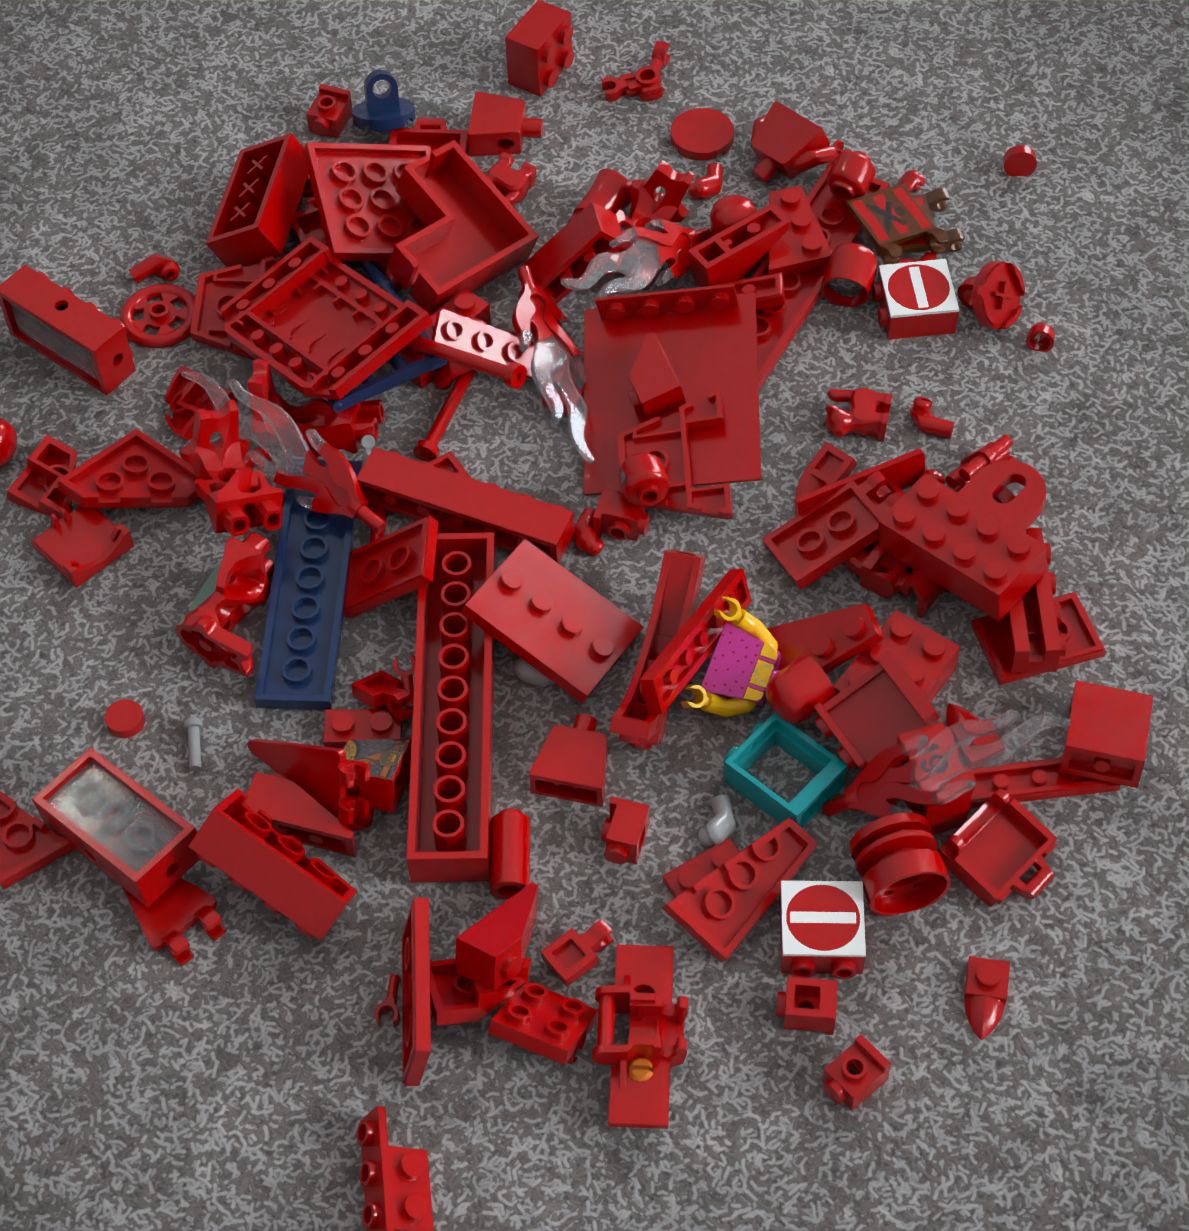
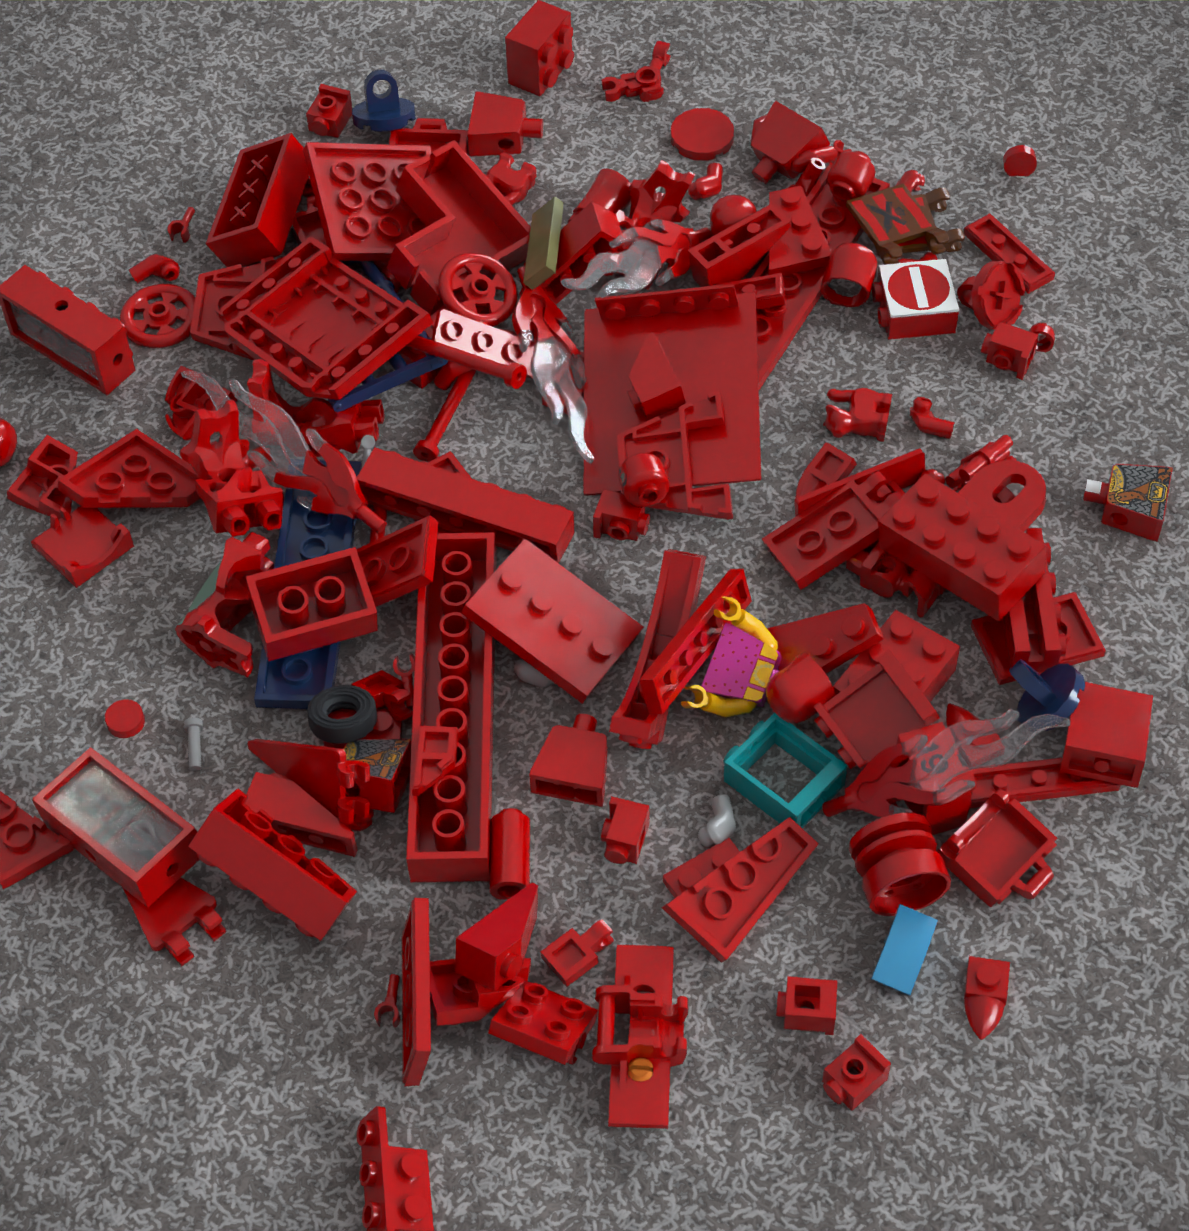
(181, 225): none -> red hand
(311, 603): none -> red brick
(346, 729): none -> black tyre
(434, 756): none -> red tile
(502, 280): none -> red plate
(543, 243): none -> olive tile
(584, 535): red arm -> none
(810, 175): none -> red arm
(822, 928): piece -> none
(904, 950): none -> dark azure slope
(1002, 245): none -> red tile
(1010, 348): none -> red brick
(1048, 693): none -> dark blue tile
(1133, 498): none -> torso

